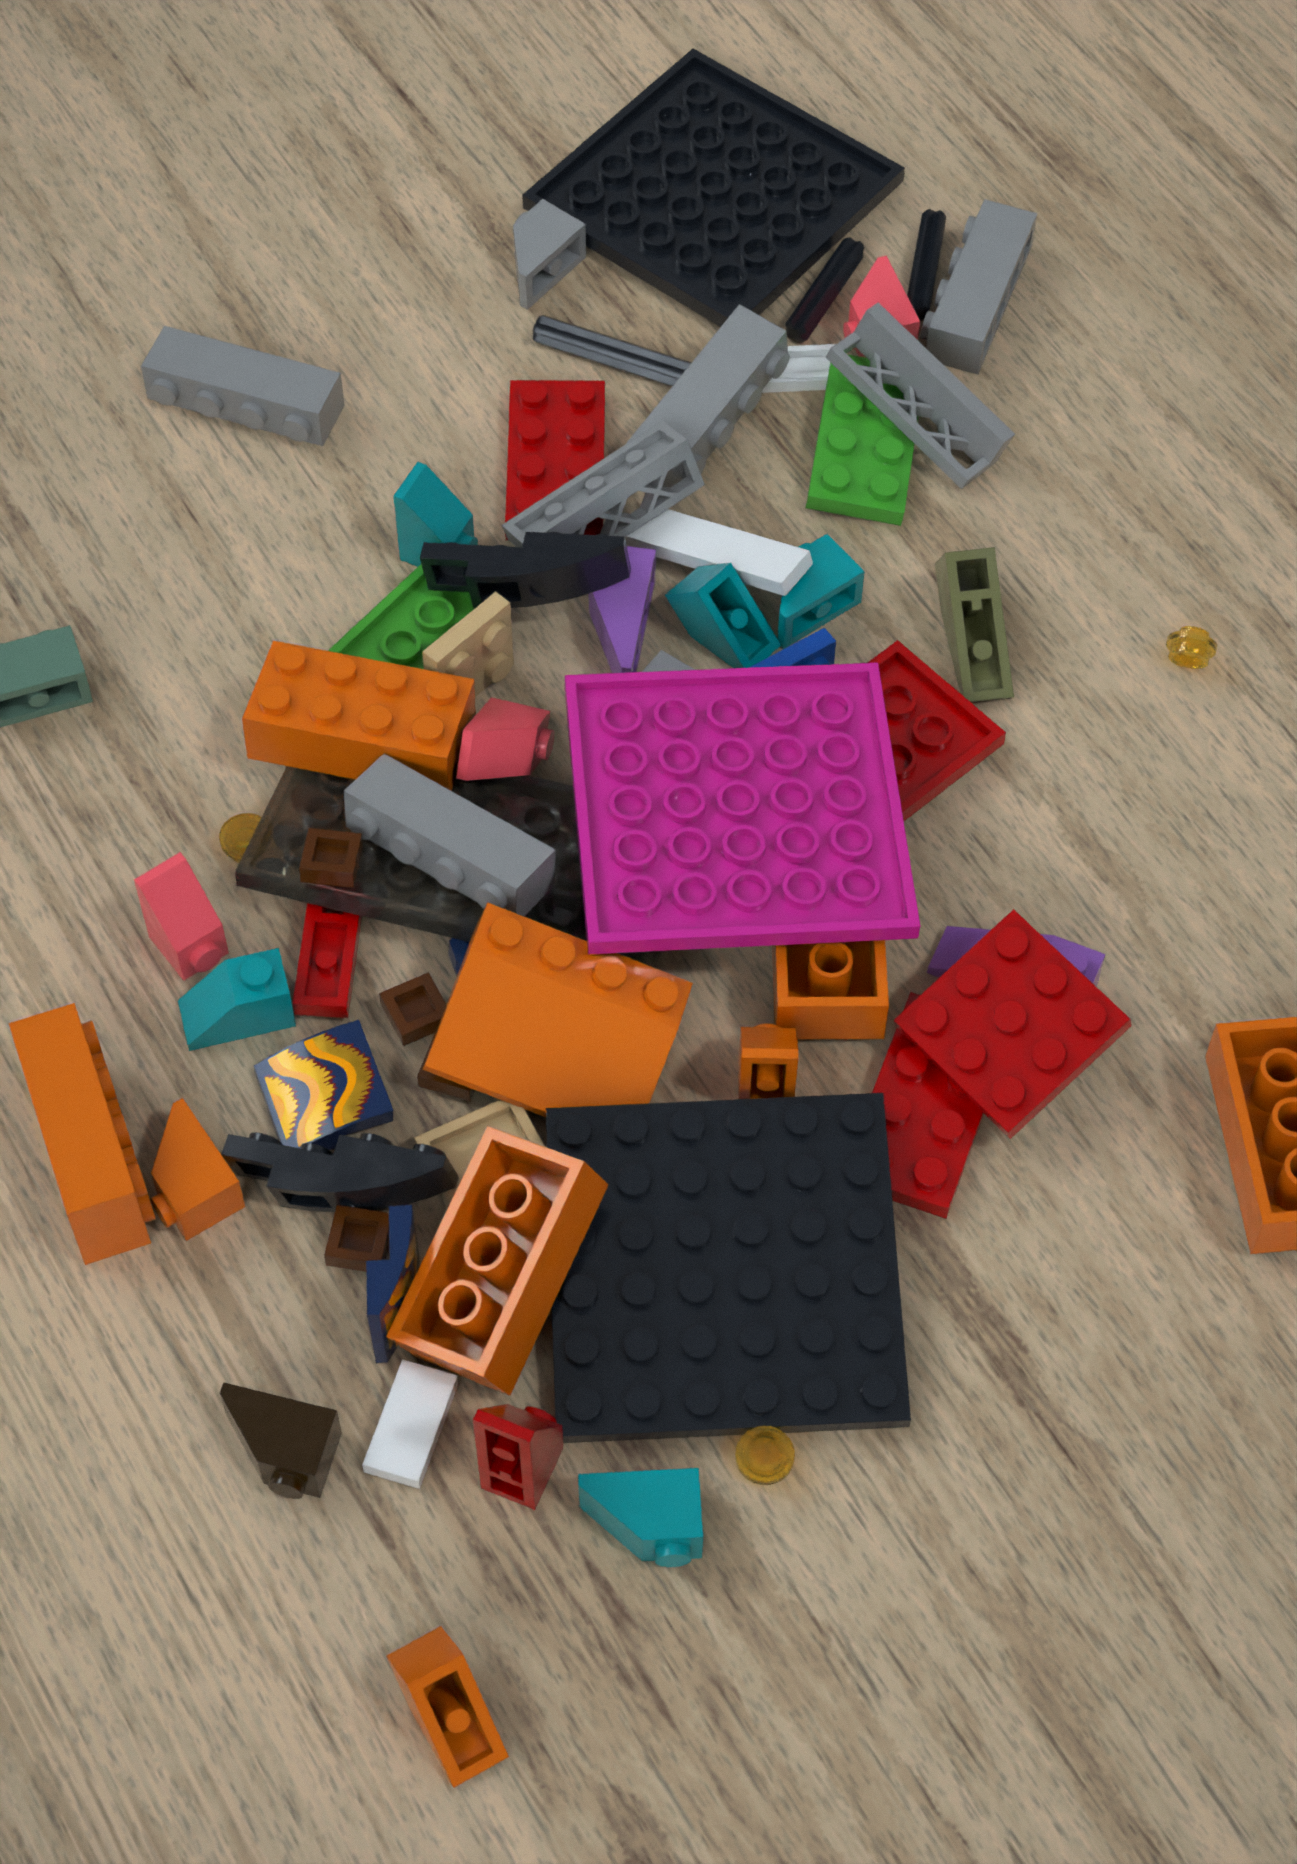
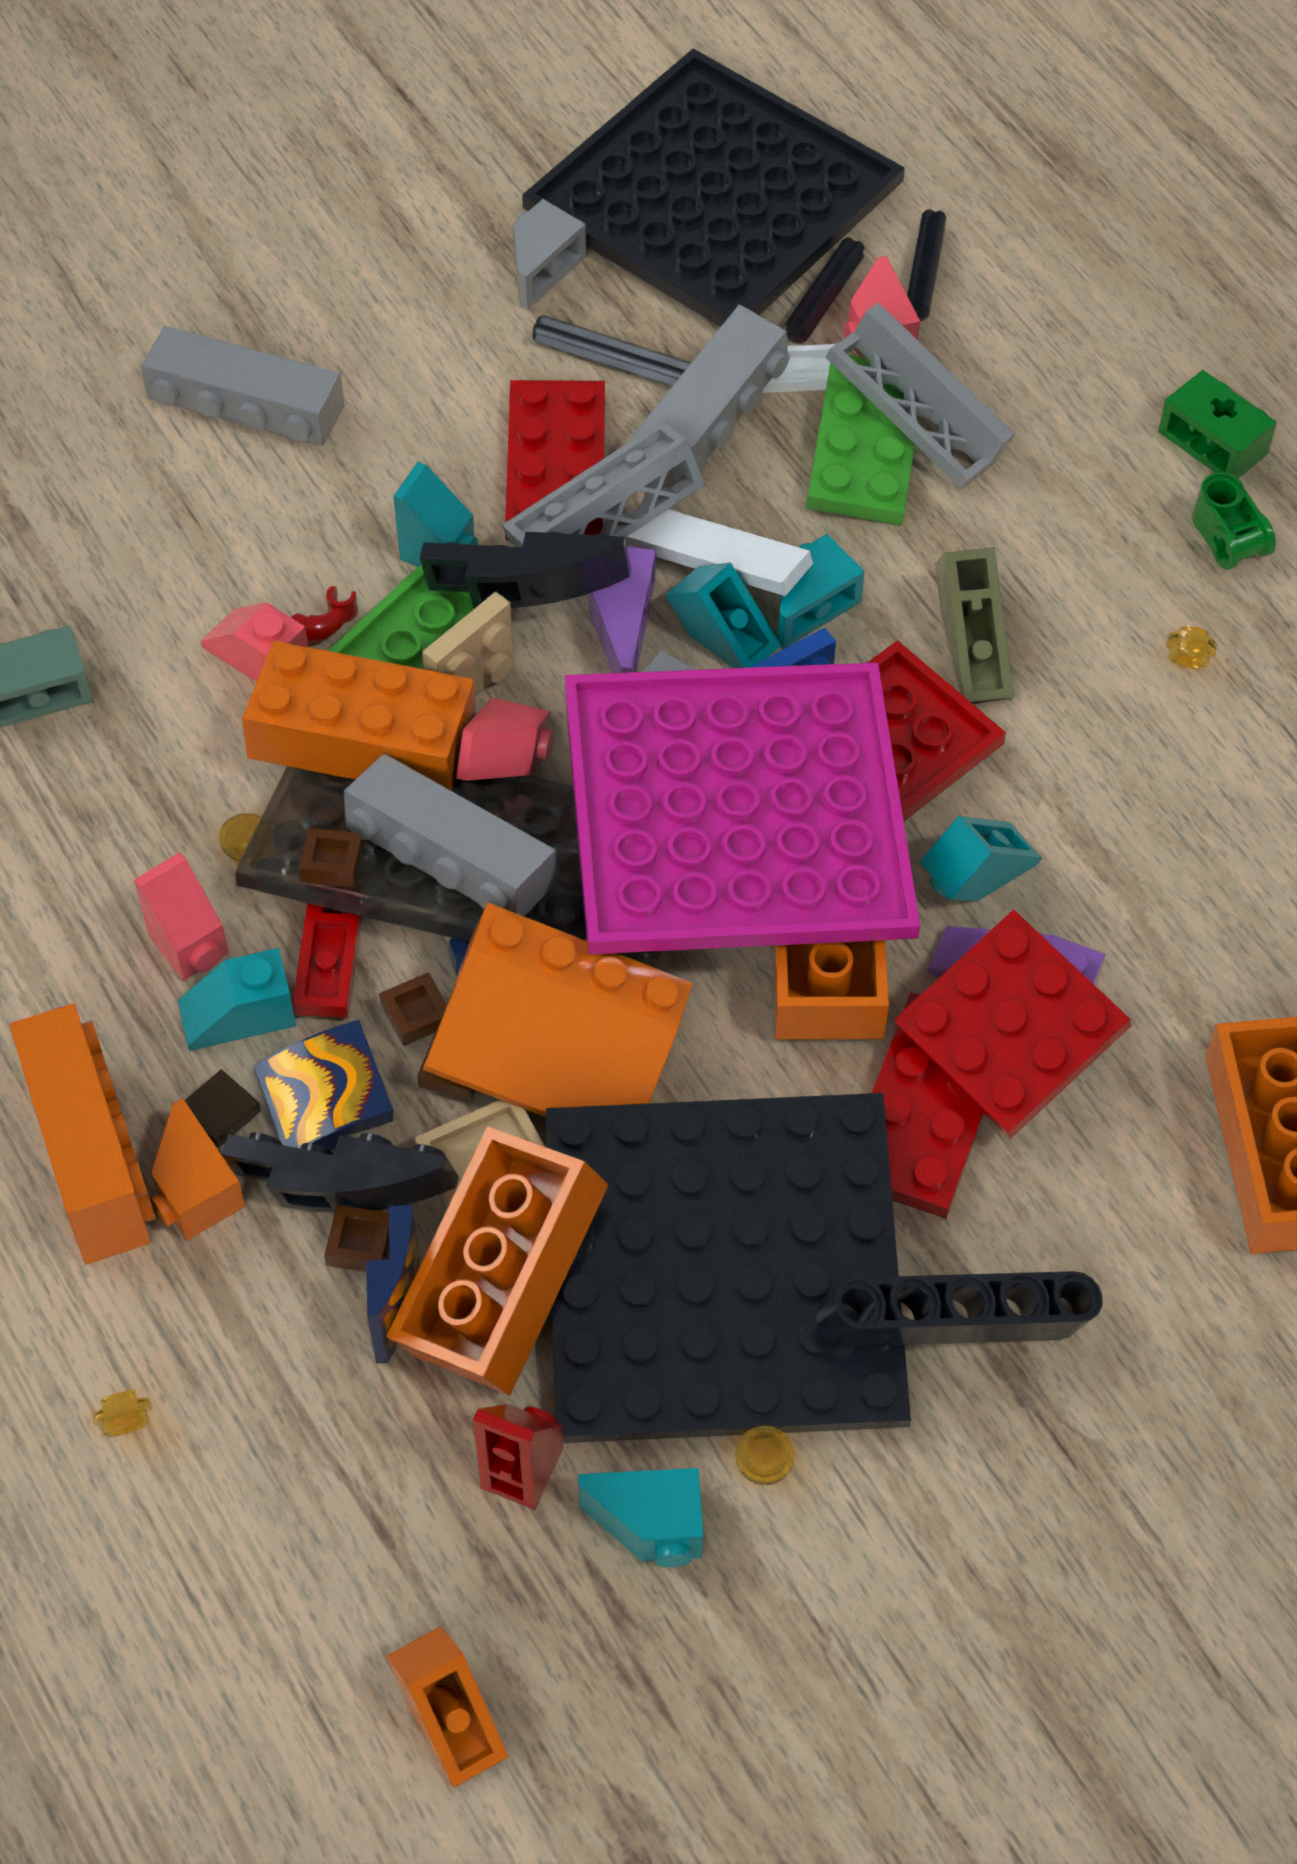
(122, 1413): none -> clear yellow plate
(222, 1107): none -> dark brown tile
(247, 635): none -> coral slope
(284, 1439): dark brown slope -> none
(325, 625): none -> red arm
(410, 1424): white tile -> none
(767, 1062): orange slope -> none
(940, 1323): none -> black beam
(977, 858): none -> teal slope
(979, 285): light grey brick -> none
(1216, 425): none -> green brick
(1231, 521): none -> green piece

